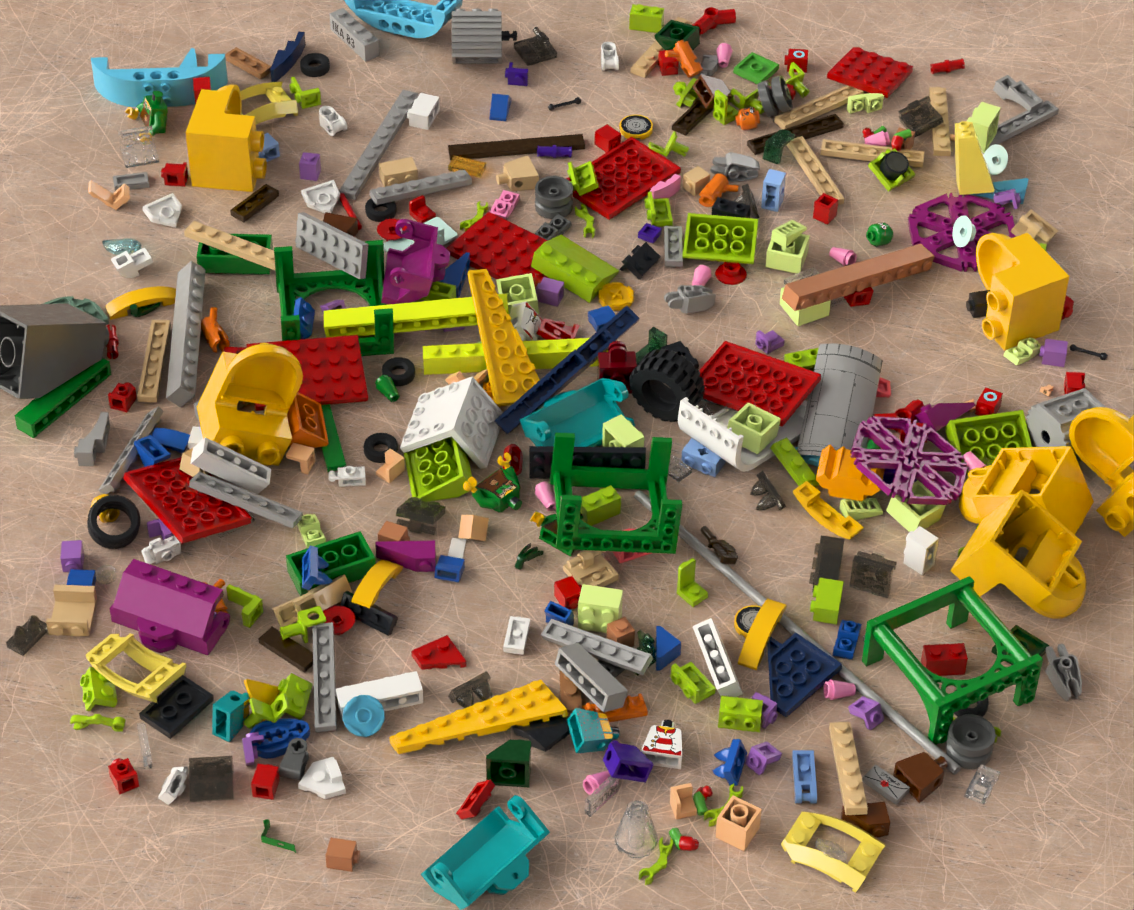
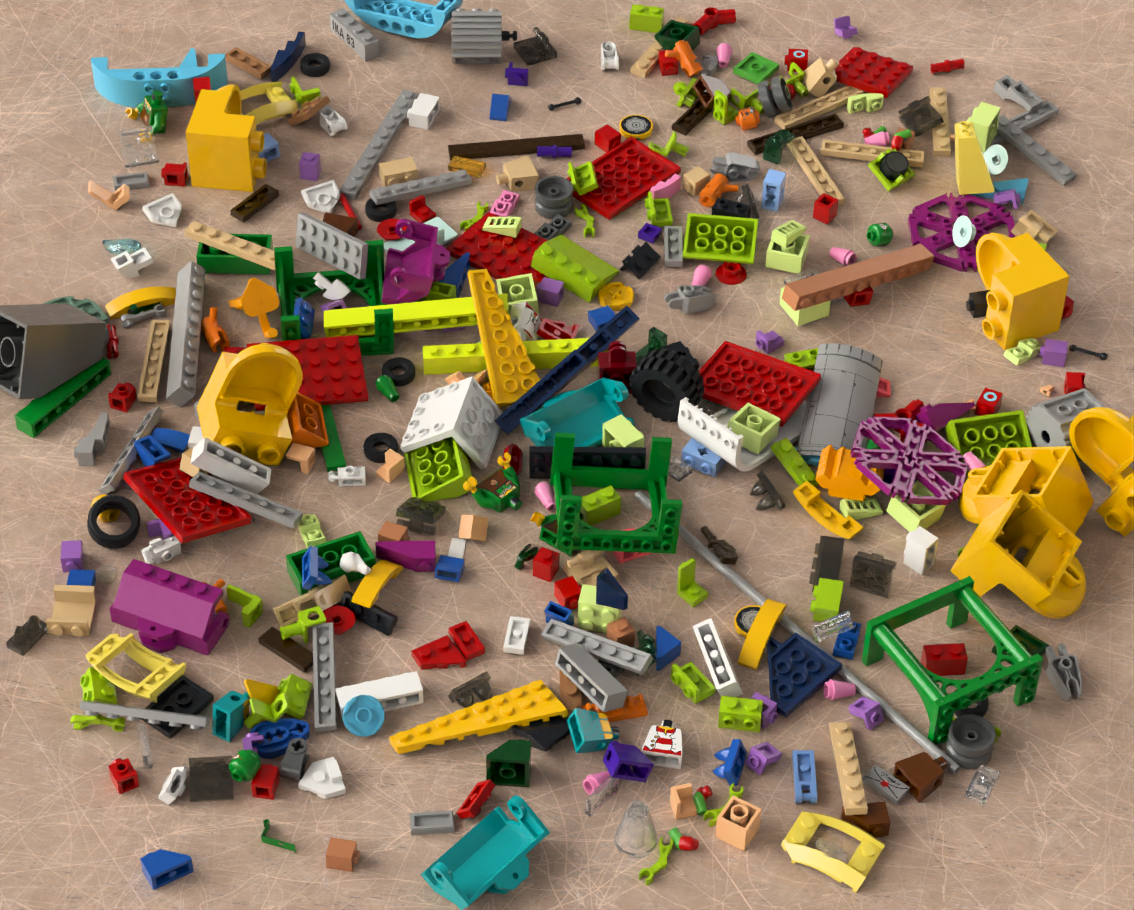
(130, 319): none -> light grey piece
(135, 713): none -> light grey plate
(165, 866): none -> blue slope
(244, 765): none -> green head
(257, 301): none -> light orange plate
(308, 110): none -> medium nougat plate
(334, 290): none -> white brick
(353, 562): none -> white animal
(432, 822): none -> light grey tile
(466, 640): none -> red plate
(503, 225): none -> yellowish green slope
(546, 564): none -> red brick
(610, 592): none -> dark blue slope
(820, 76): none -> tan torso
(832, 626): none -> clear tile
(843, 27): none -> medium lavender bracket
(1035, 151): none -> light grey plate

